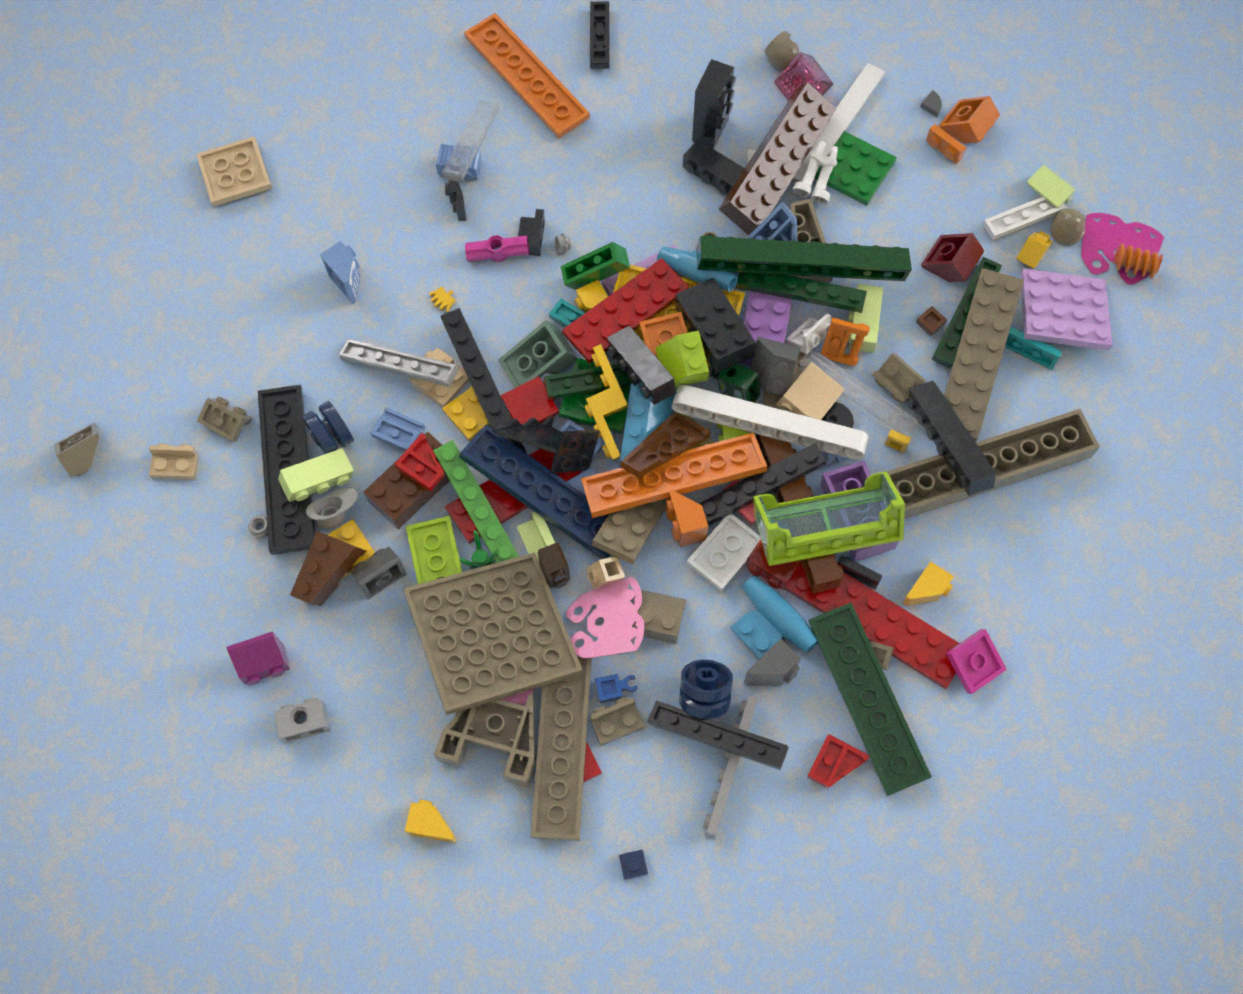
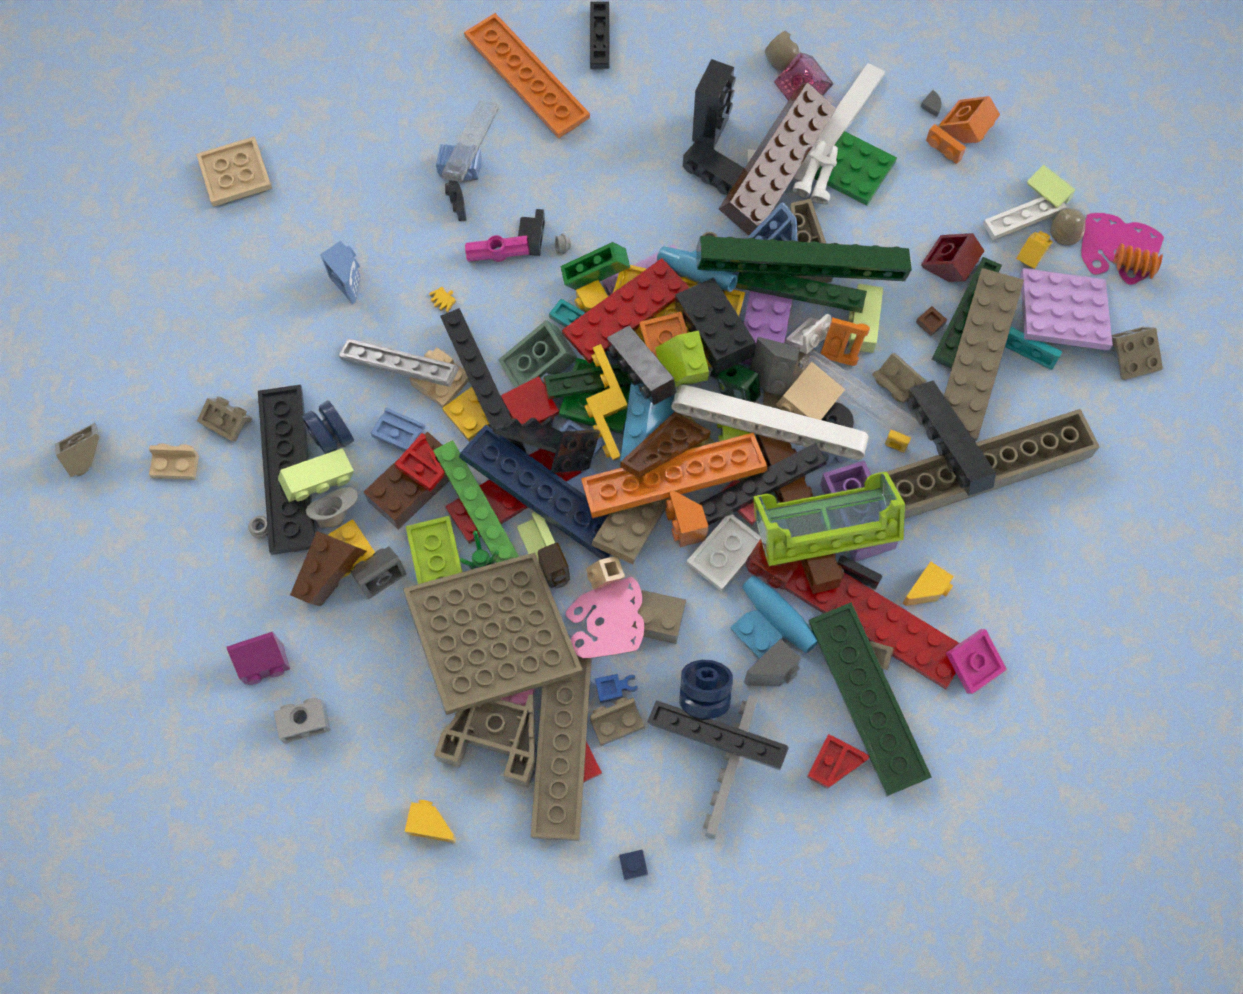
(1137, 352): none -> dark tan bracket

